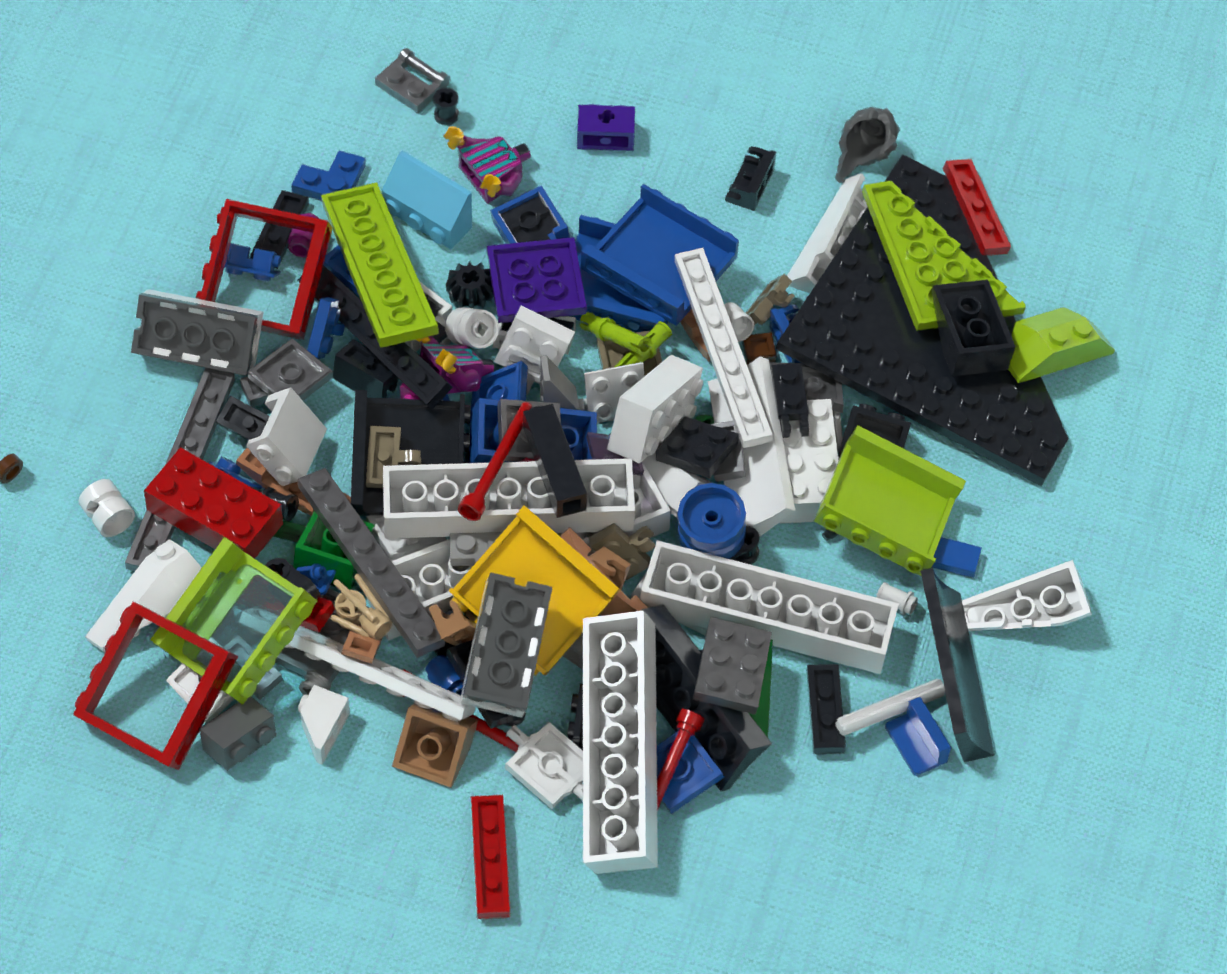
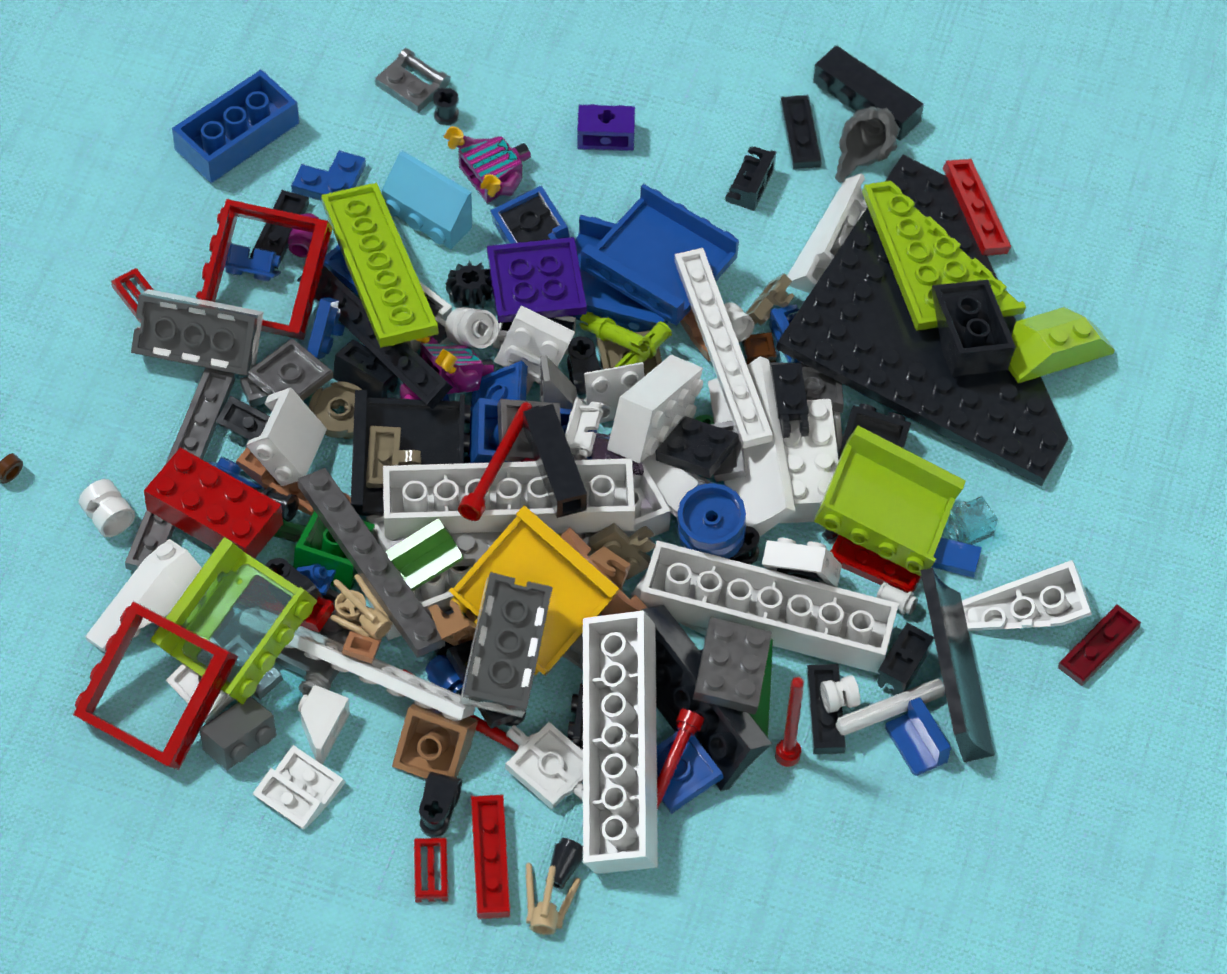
(124, 295): none -> red tile
(235, 126): none -> blue brick
(299, 787): none -> white slope
(331, 398): none -> dark tan plate
(425, 554): none -> bright green panel
(431, 894): none -> red tile
(438, 801): none -> black piece
(545, 917): none -> tan plant
(565, 858): none -> black cone
(581, 360): none -> black piece
(581, 420): none -> white hinge
(789, 750): none -> red piece
(800, 132): none -> black tile
(803, 561): none -> white piece
(840, 693): none -> white wheel
(863, 87): none -> black brick
(872, 566): none -> red tile
(905, 658): none -> black hinge
(972, 521): none -> clear light blue brick
(1099, 645): none -> dark red tile

